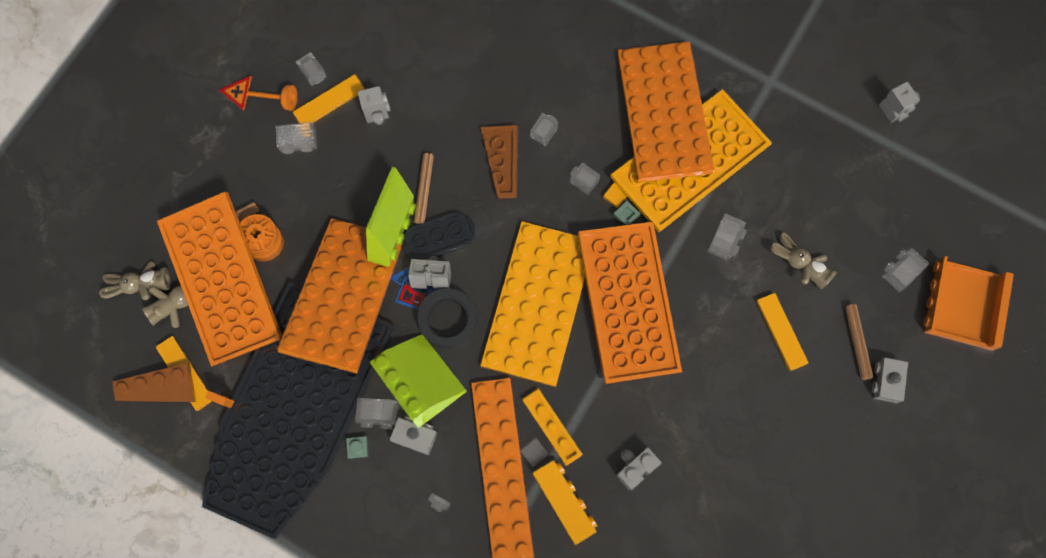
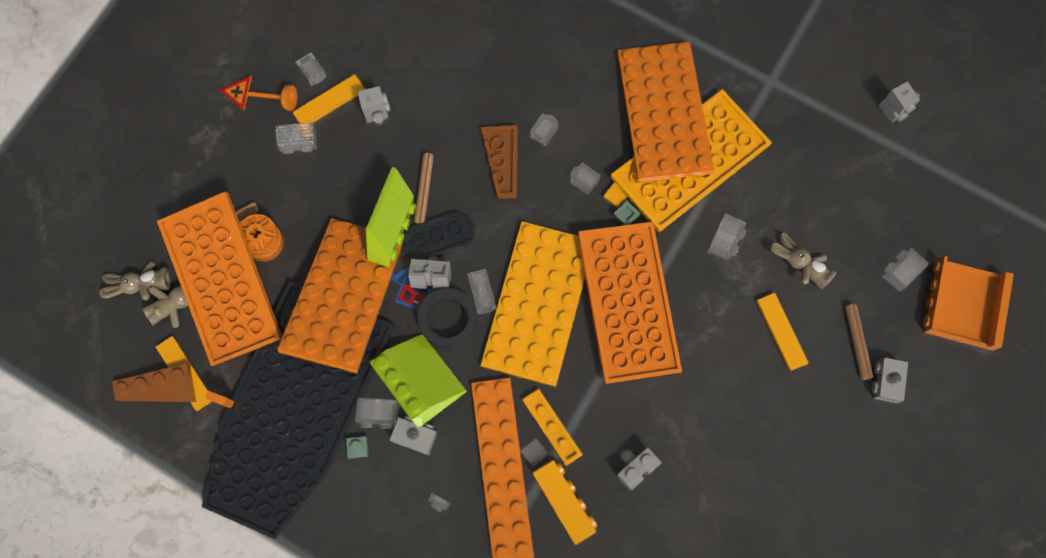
(481, 291): none -> clear brick

